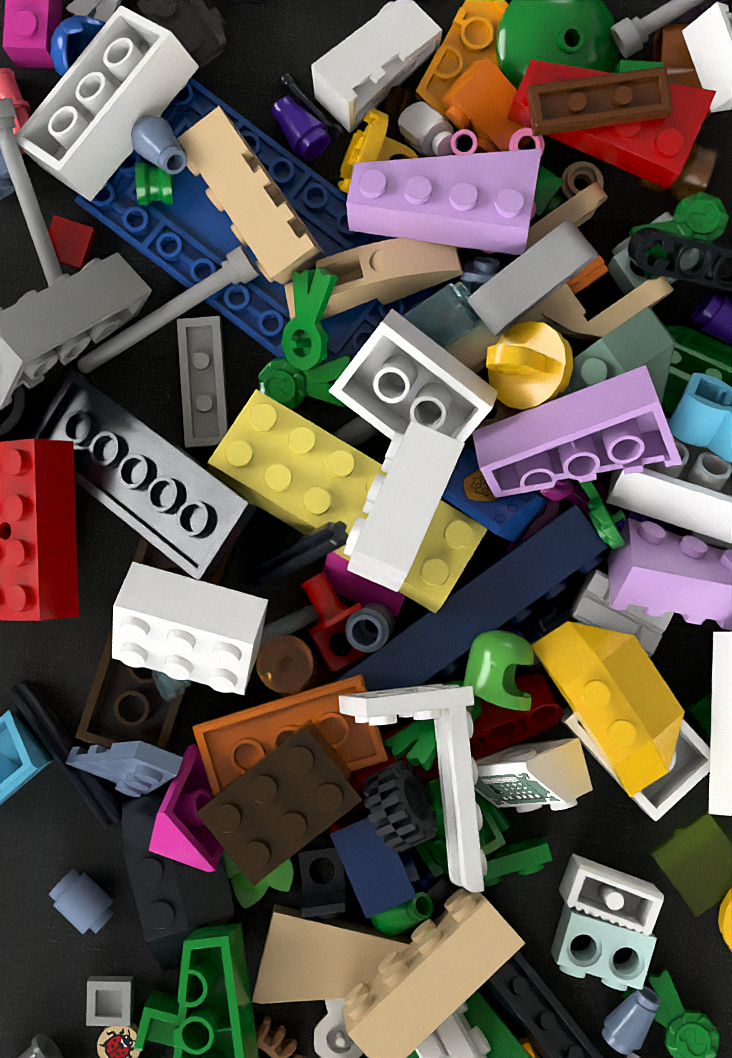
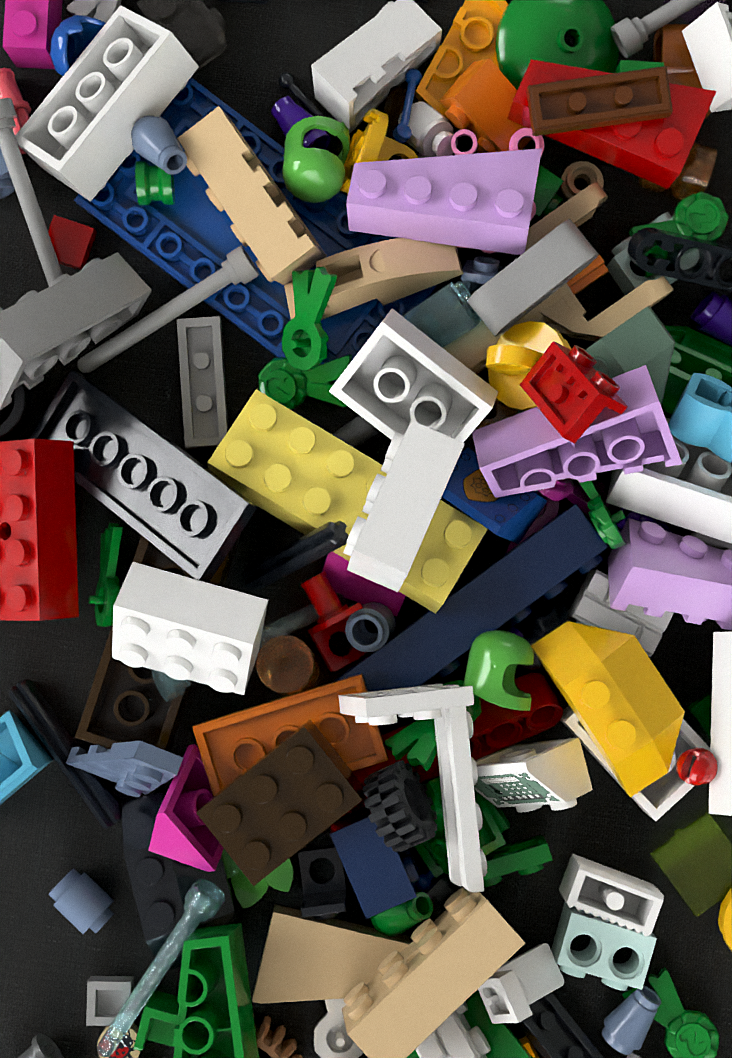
(108, 584): none -> green piece
(202, 902): none -> clear light blue piece
(314, 172): none -> bright green helmet
(402, 131): none -> blue hinge
(520, 984): none -> white bracket
(571, 390): none -> red bracket
(703, 769): none -> red hinge

